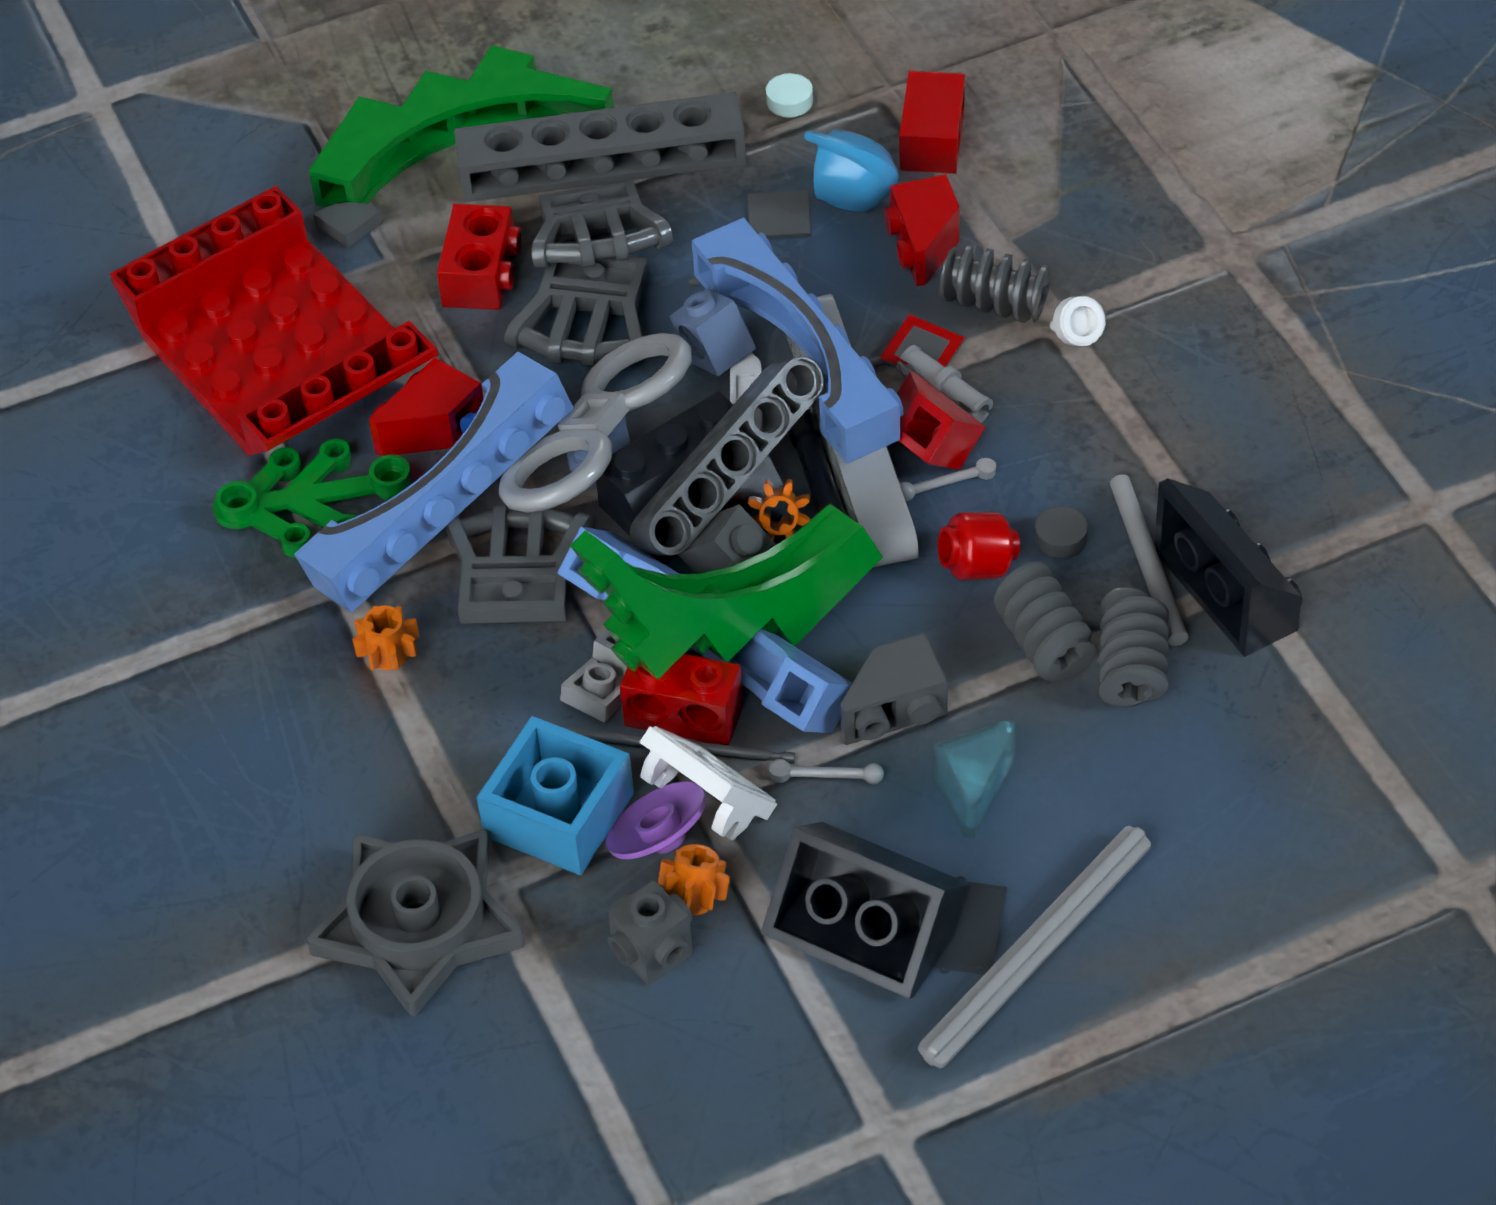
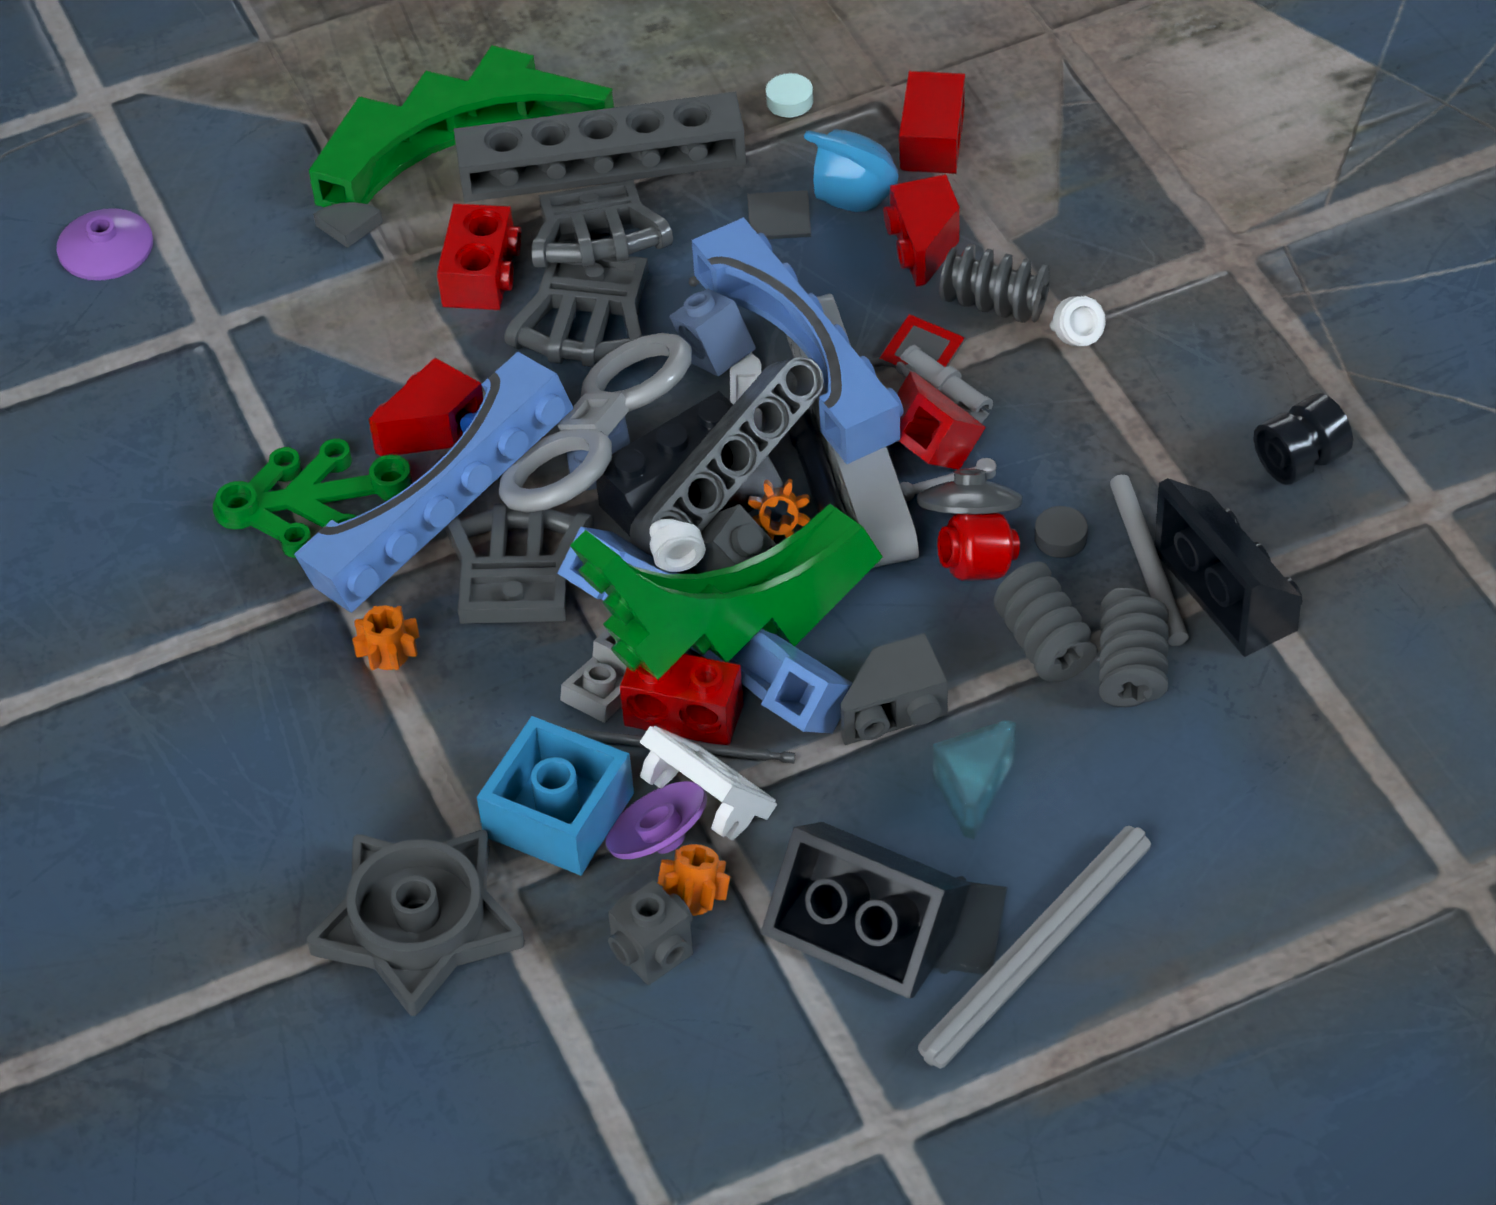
(104, 244): none -> medium lavender dish
(263, 323): red slope -> none
(676, 545): none -> white tile
(781, 771): light grey hinge -> none
(969, 495): none -> dark grey dish
(1307, 435): none -> black wheel

